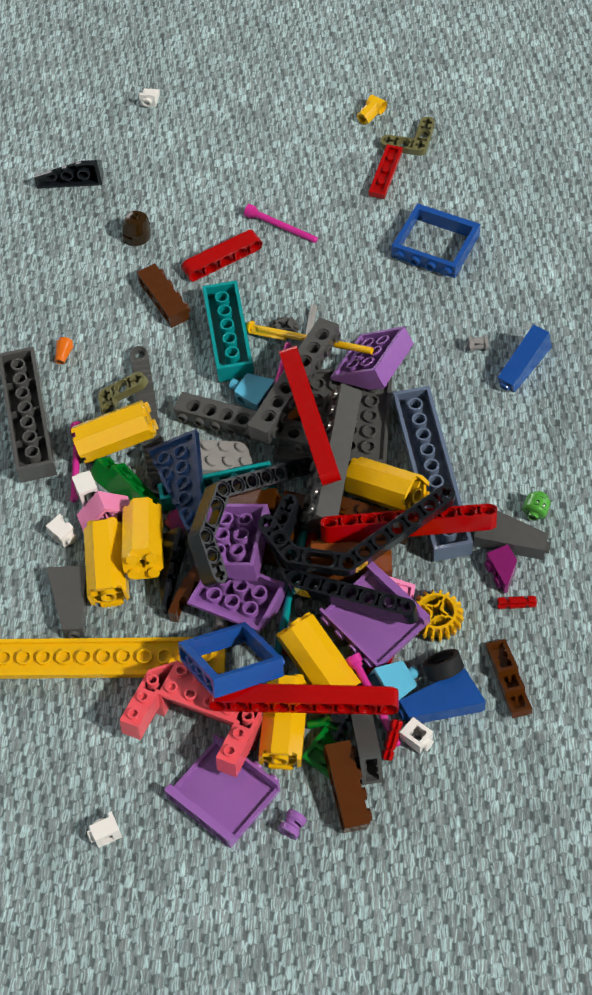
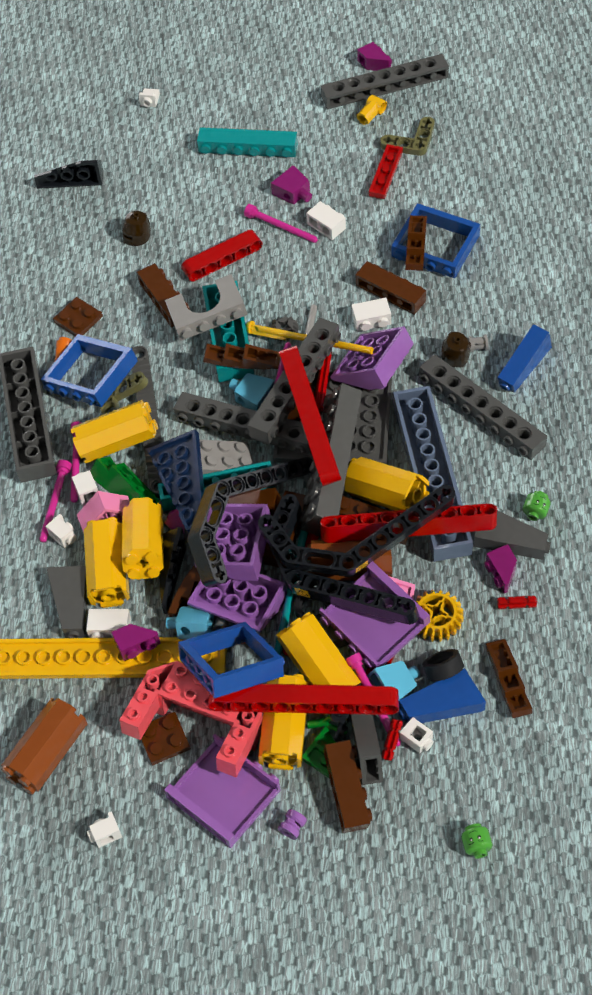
(43, 745): none -> dark orange brick
(63, 468): none -> dark pink piece
(78, 317): none -> reddish brown plate
(105, 621): none -> white brick
(124, 358): none -> blue window
(134, 640): none -> magenta slope
(164, 739): none -> reddish brown plate
(191, 622): none -> medium azure torso
(192, 323): none -> light grey arch
(245, 358): none -> reddish brown slope
(247, 142): none -> teal brick
(291, 186): none -> magenta torso
(322, 383): none -> red axle
(326, 220): none -> white brick
(371, 314): none -> white brick
(373, 57): none -> magenta slope
(384, 81): none -> dark grey brick
(390, 286): none -> reddish brown brick
(416, 243): none -> reddish brown slope
(456, 349): none -> dark brown helmet
(471, 397): none -> dark grey brick
(476, 840): none -> bright green head

